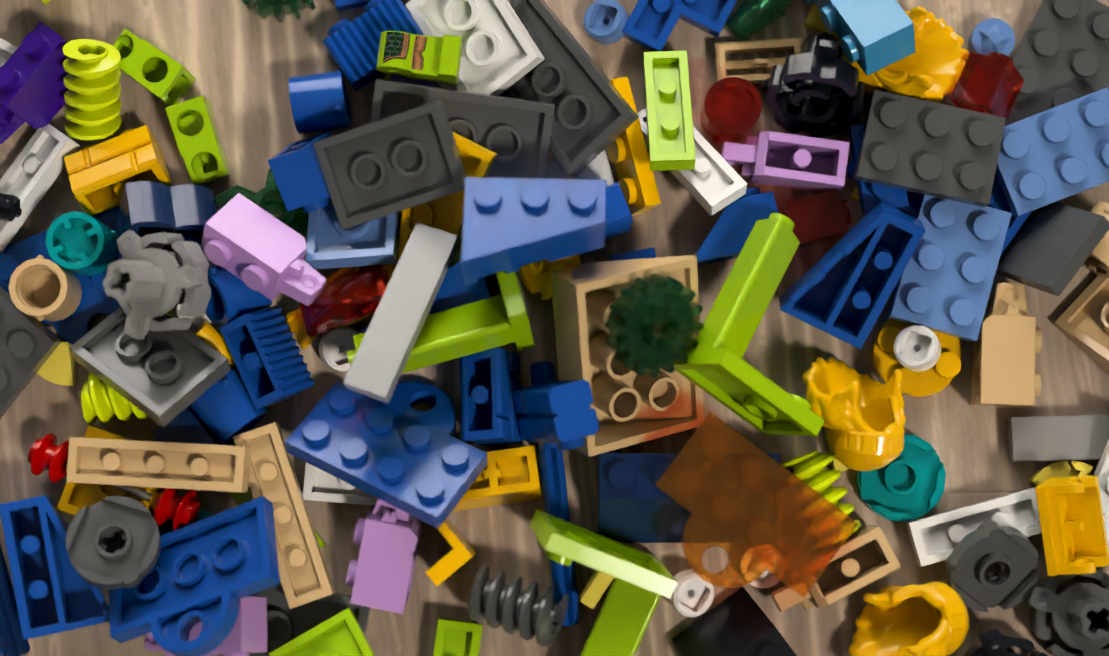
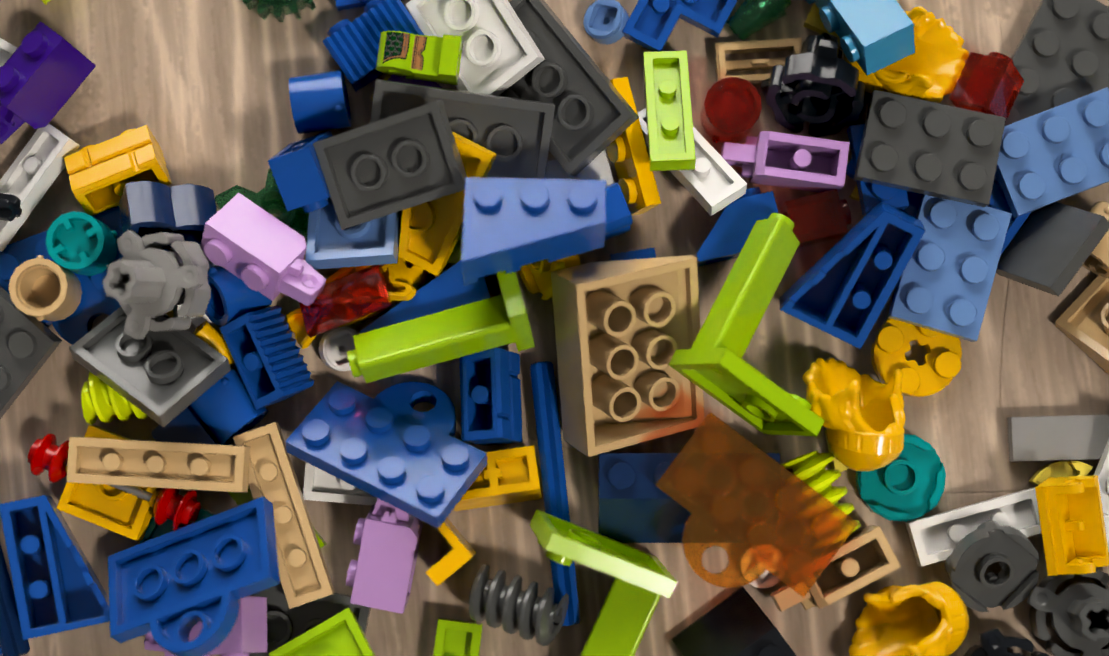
(60, 366): light yellow tile -> none
(92, 89): neon yellow piece -> none
(101, 520): dark grey plate -> none
(153, 68): lime leg -> none
(198, 139): lime leg -> none
(401, 312): tile -> none
(556, 413): blue brick -> none
(595, 588): light yellow tile -> none
(653, 324): clear green gear -> none
(691, 594): white tile -> none
(917, 348): white tile -> none
(992, 36): medium blue tile -> none
(1005, 352): tan hinge -> none

